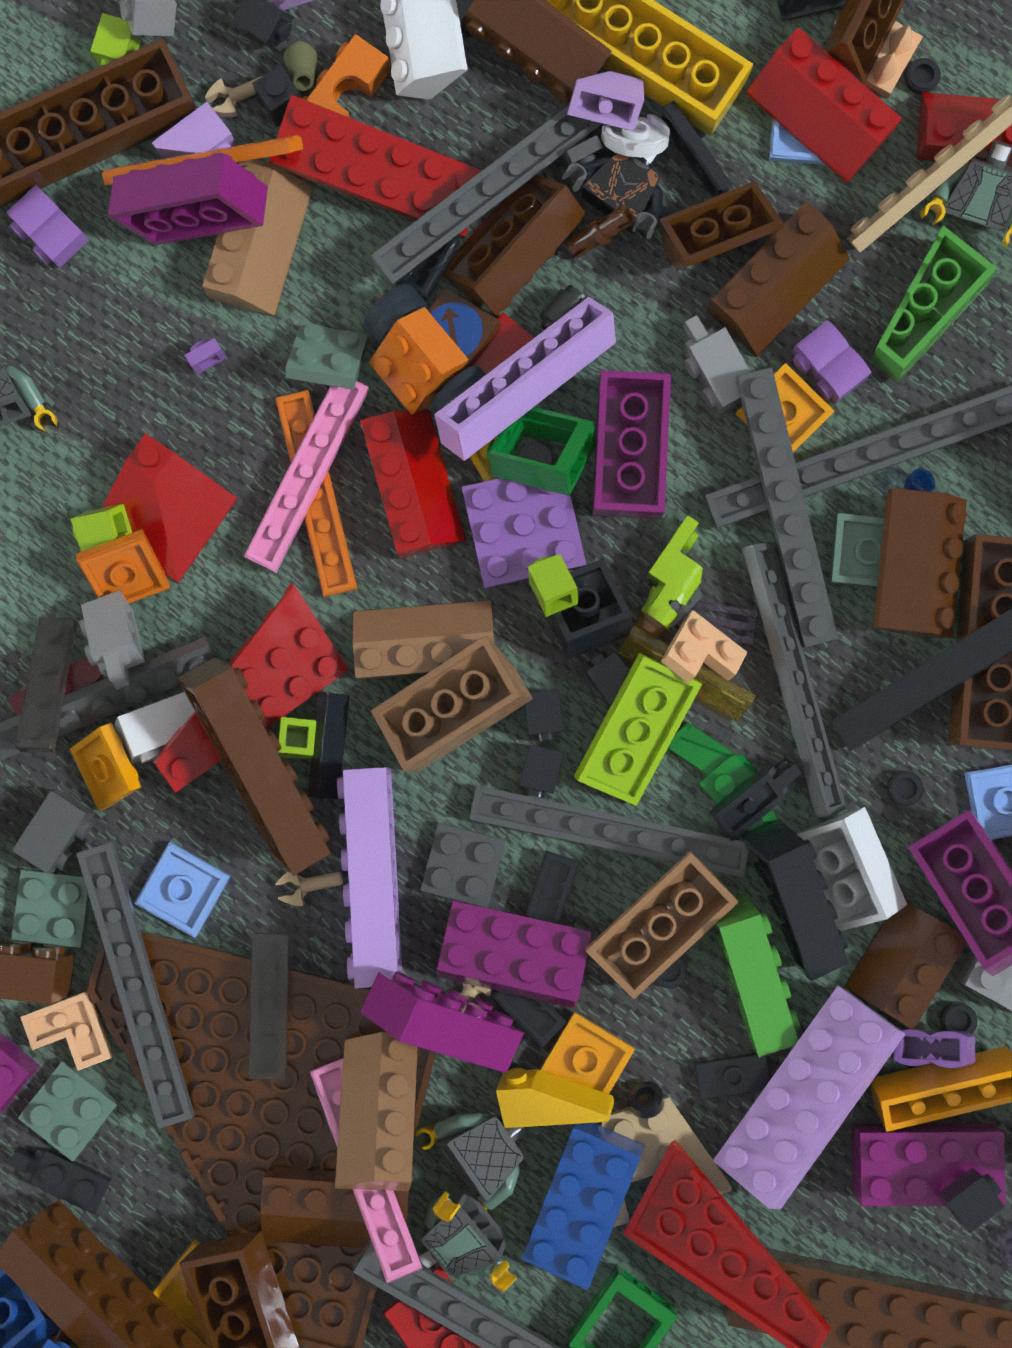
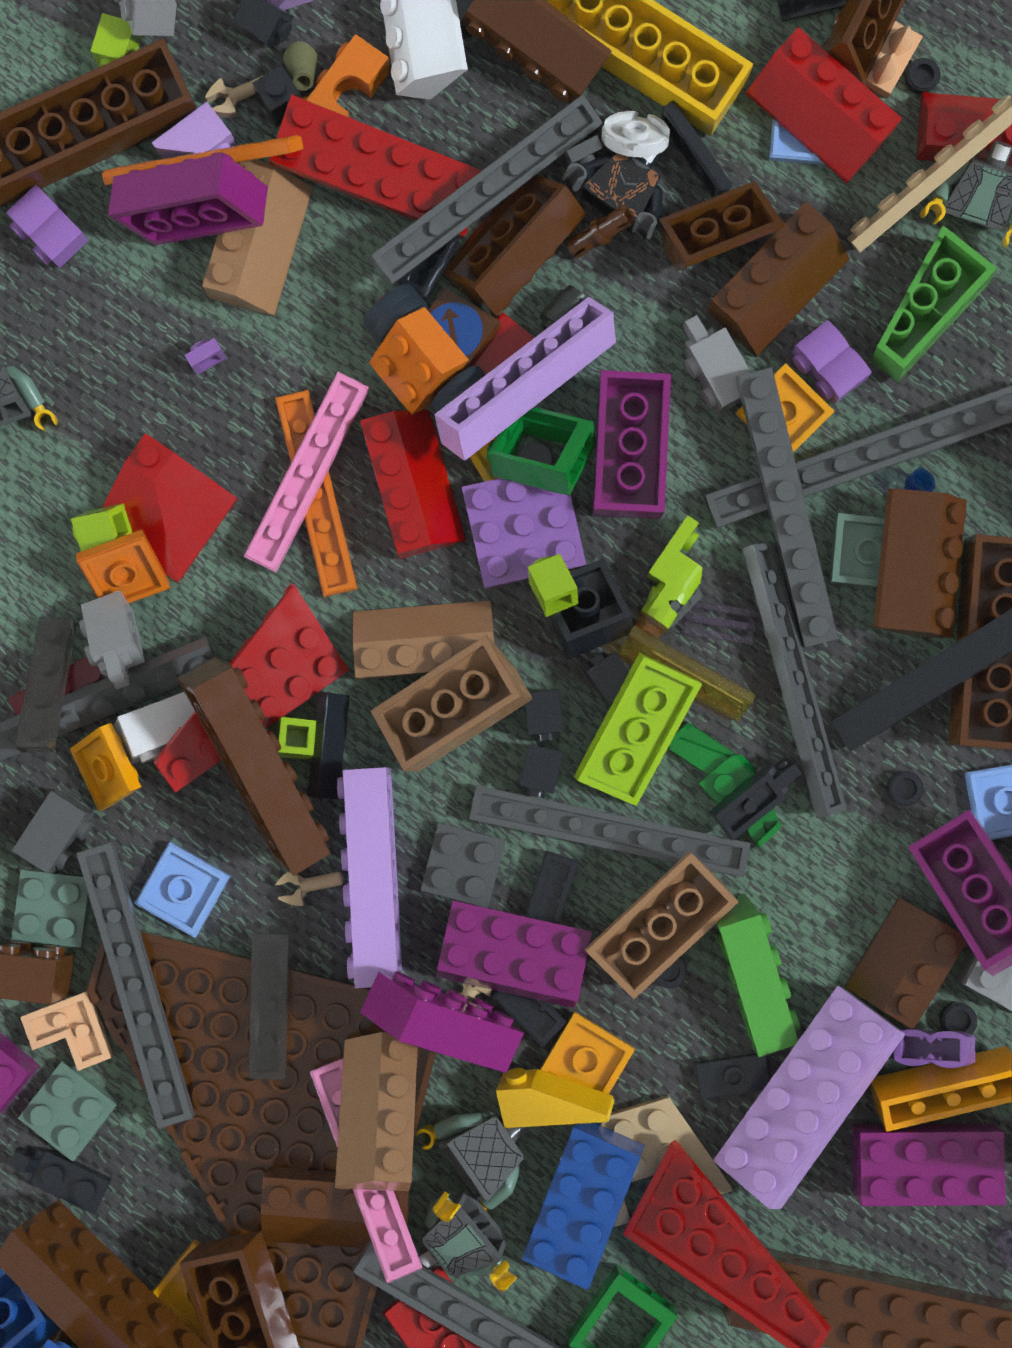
(326, 356): sand green plate -> none
(608, 99): lavender slope -> none
(646, 1099): black tile -> none
(702, 642): light nougat plate -> none
(798, 898): black wedge -> none
(855, 870): white slope -> none
(972, 1199): black brick -> none

